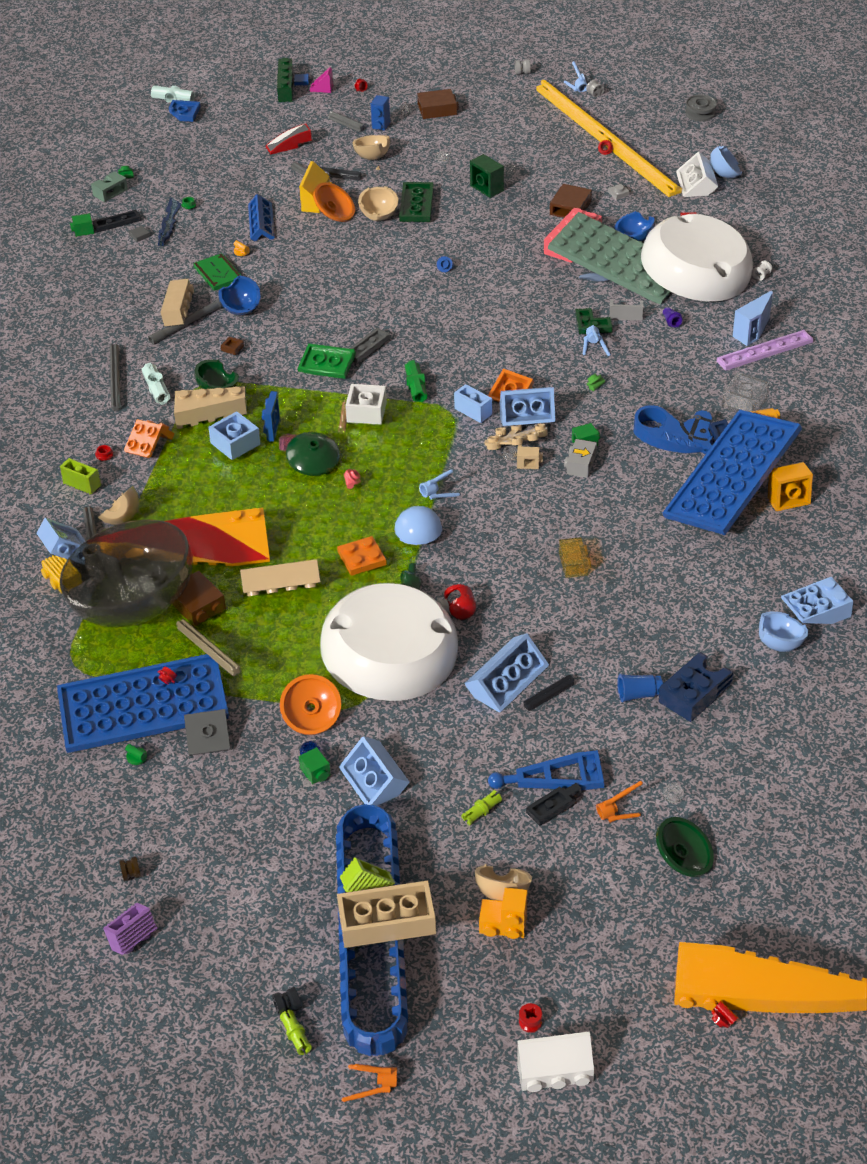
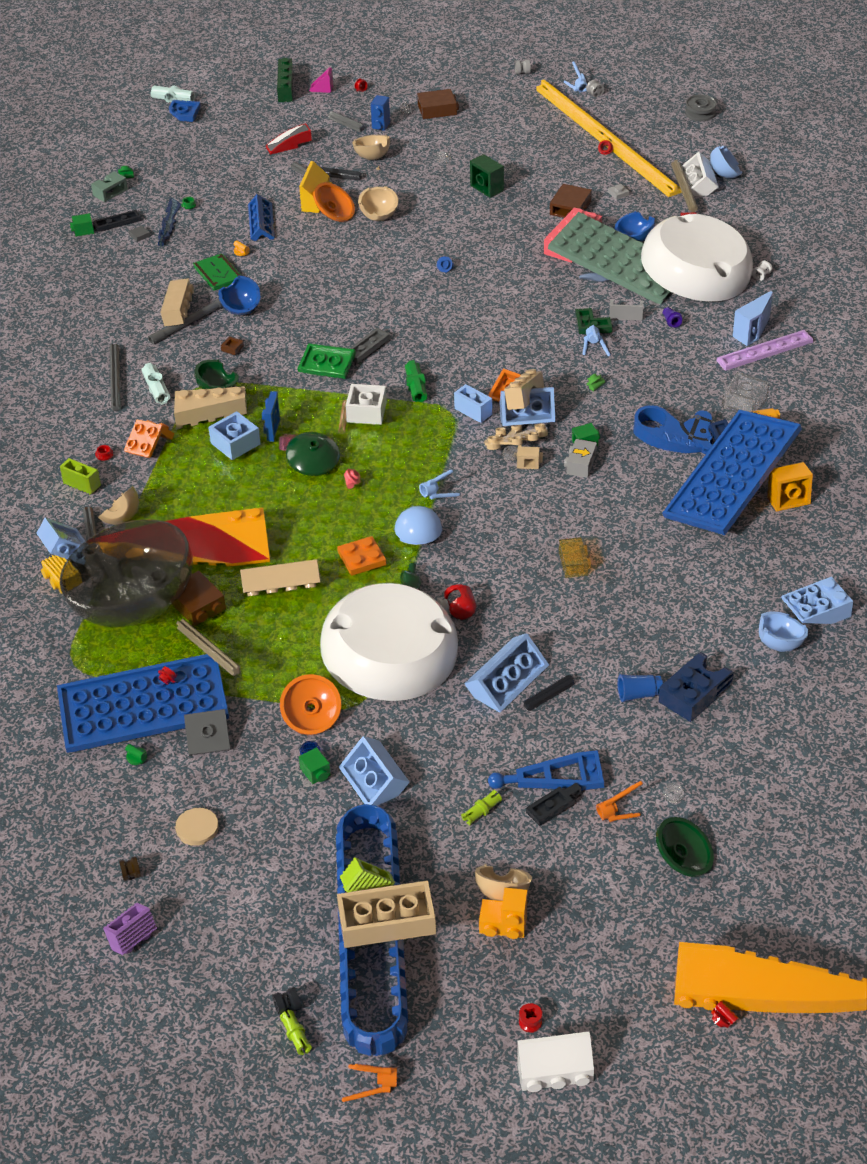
(196, 826): none -> tan tile
(301, 79): blue tile -> none
(416, 202): dark green plate -> none
(518, 392): none -> tan arch
(684, 186): none -> dark tan axle

